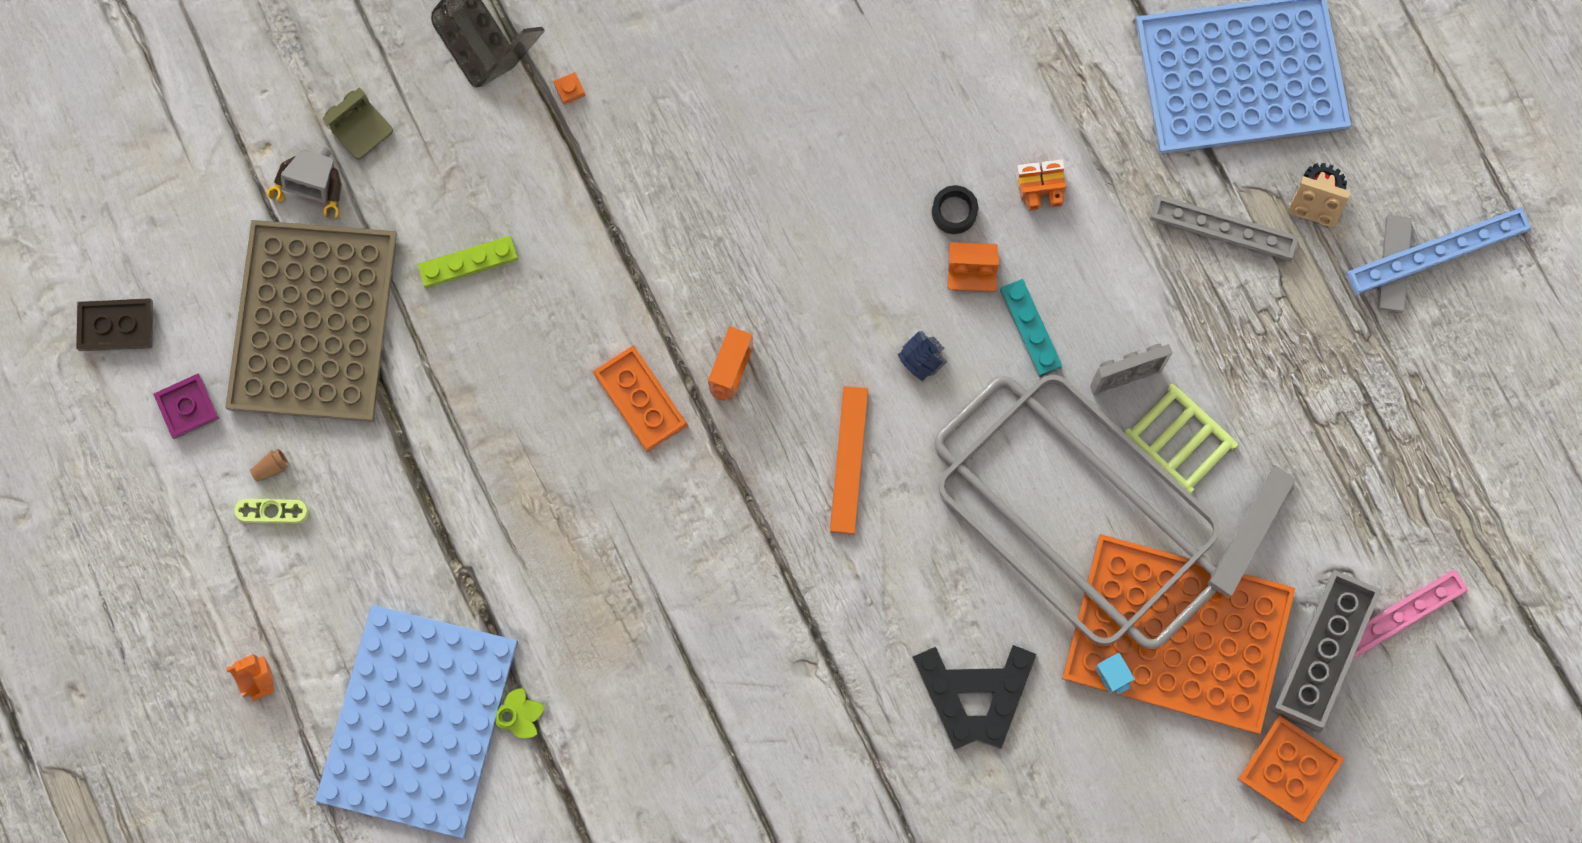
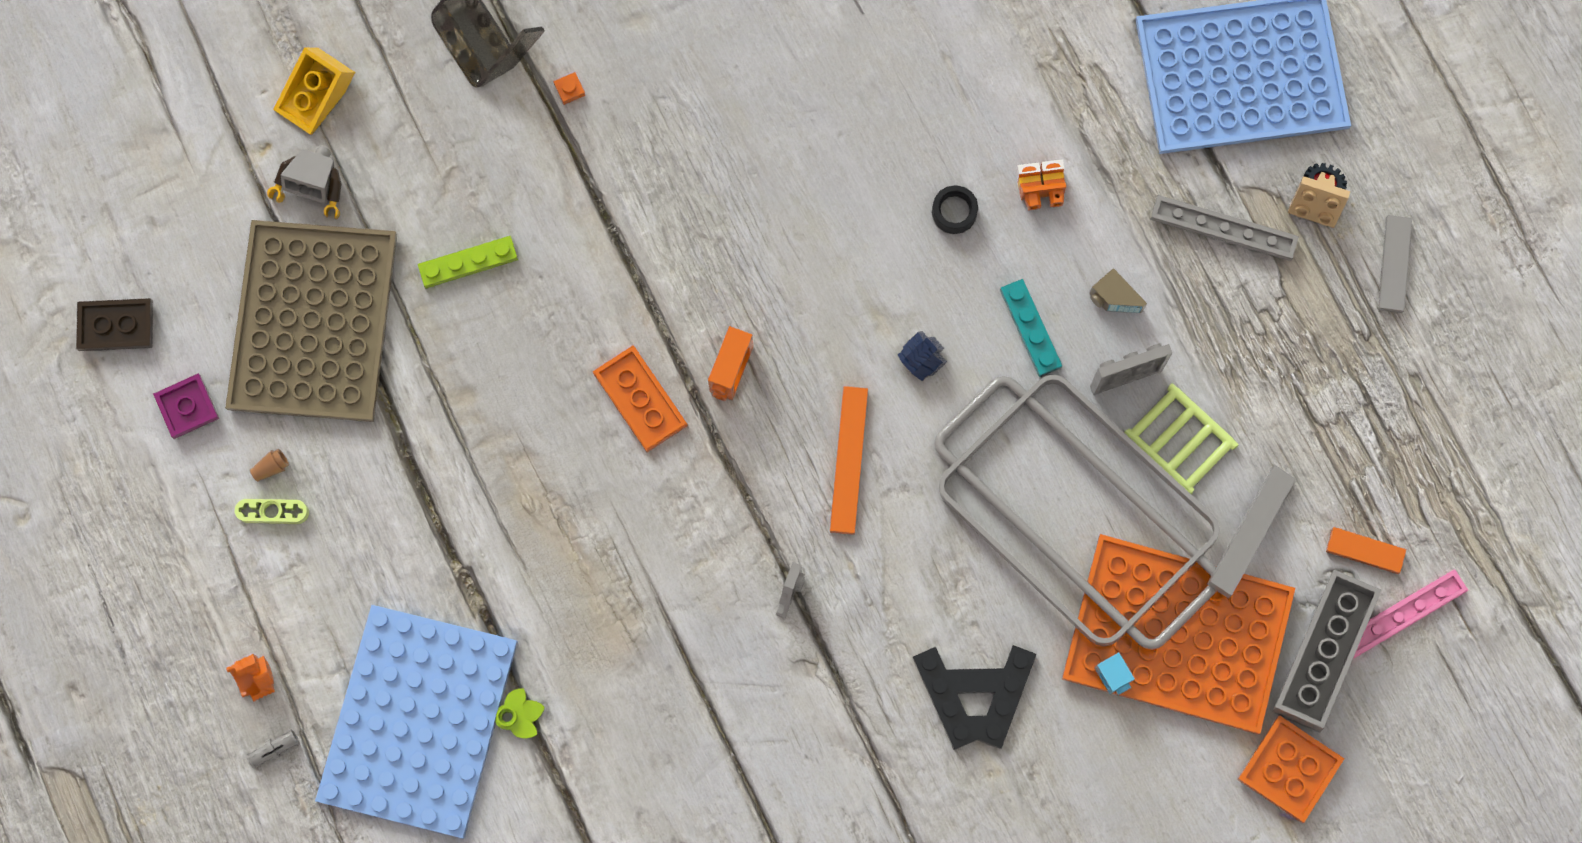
(272, 749): none -> light grey pin
(313, 89): none -> yellow slope
(357, 124): olive bracket -> none
(793, 583): none -> light grey wing
(973, 267): orange bracket -> none
(1116, 294): none -> dark tan slope
(1366, 550): none -> orange tile
(1438, 251): light blue tile -> none

